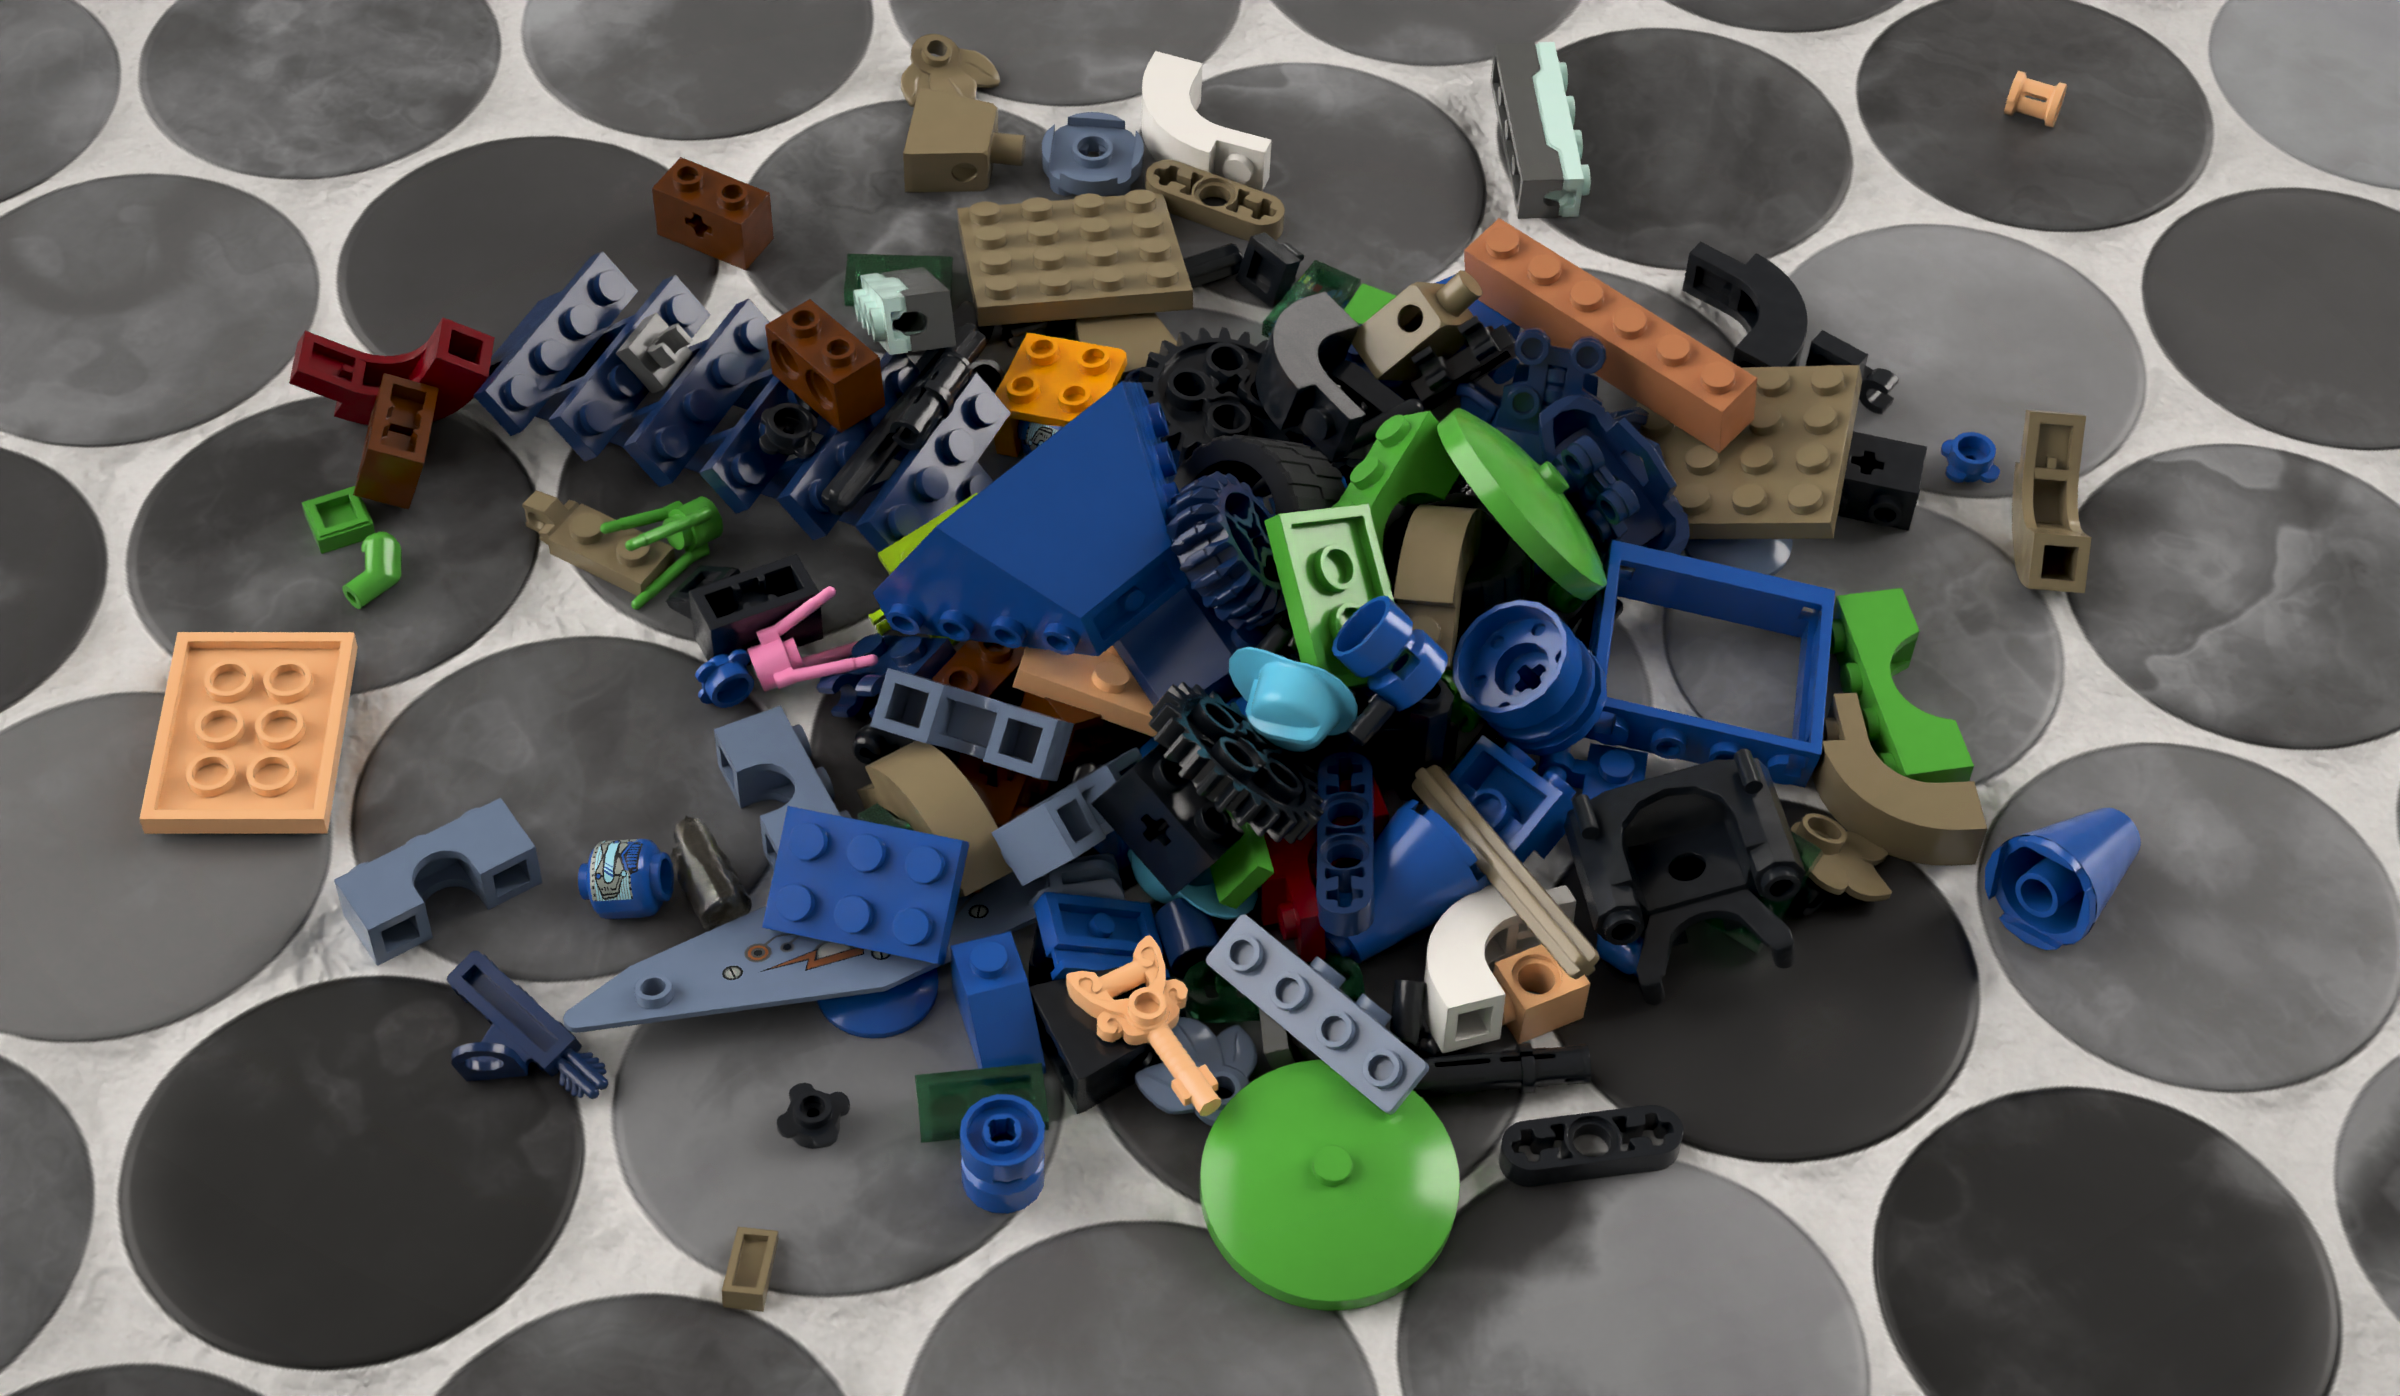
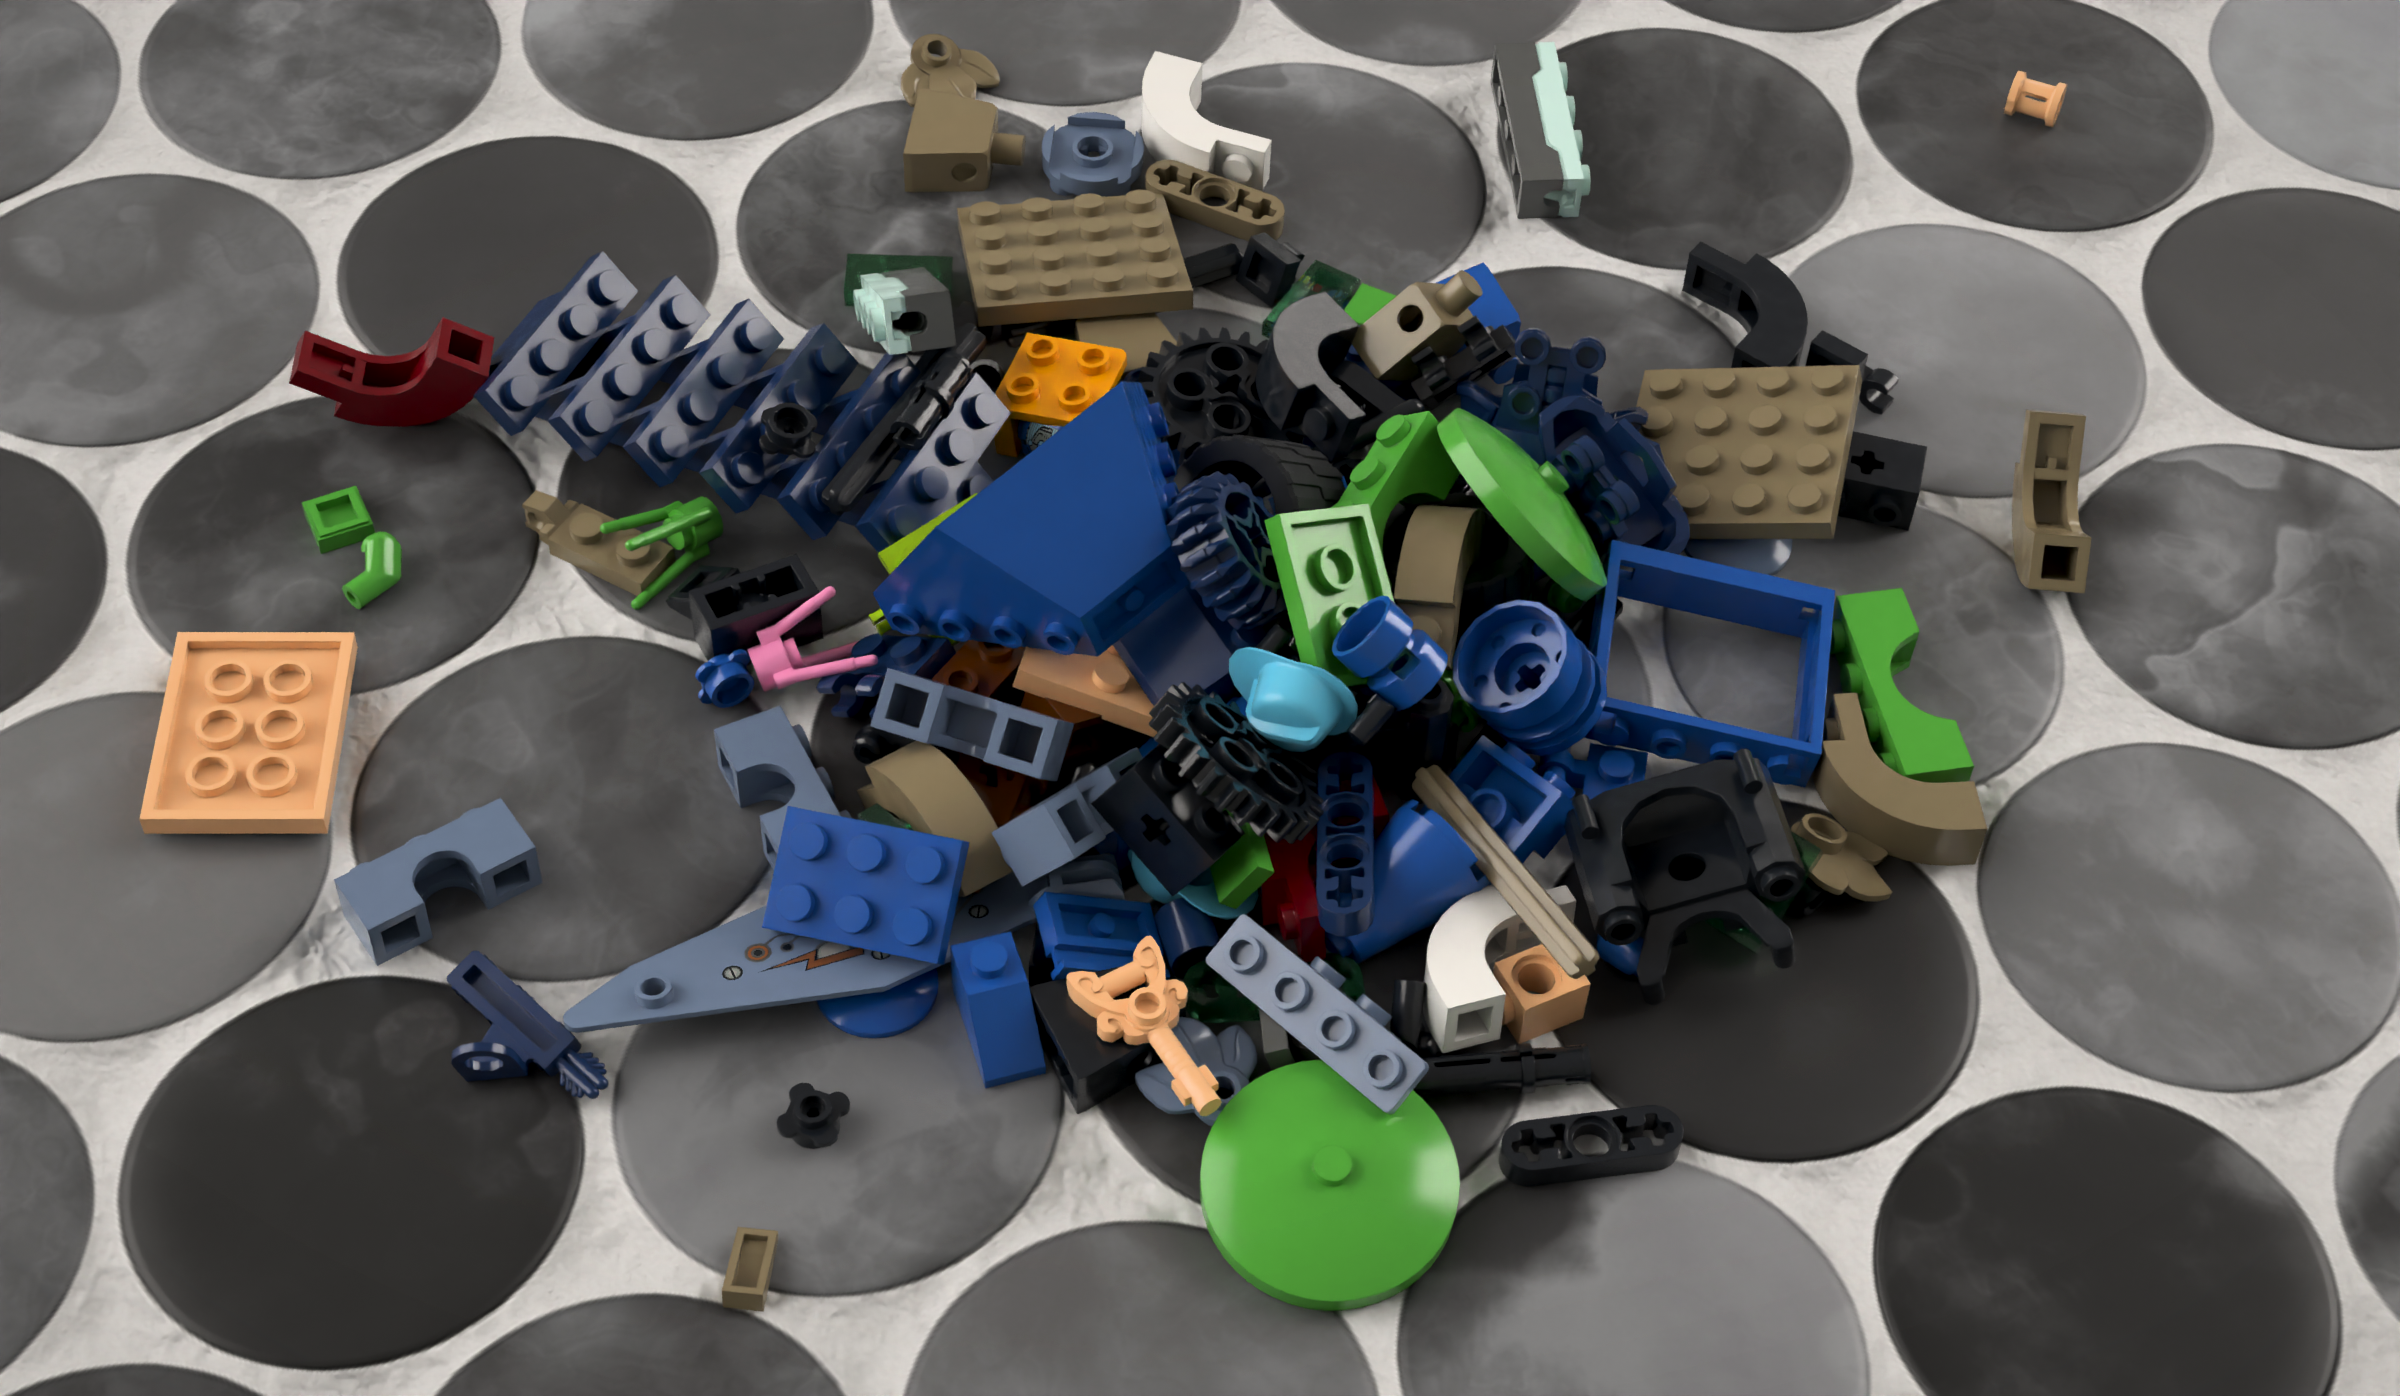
(396, 441): reddish brown brick -> none
(626, 879): blue head -> none
(656, 352): dark grey tile -> none
(707, 875): clear smoke hinge -> none
(713, 213): reddish brown brick -> none
(825, 365): reddish brown brick -> none
(948, 1095): clear green plate -> none
(1002, 1153): blue wheel -> none
(1643, 352): nougat brick -> none
(1970, 458): blue plate -> none
(2061, 876): blue cone -> none

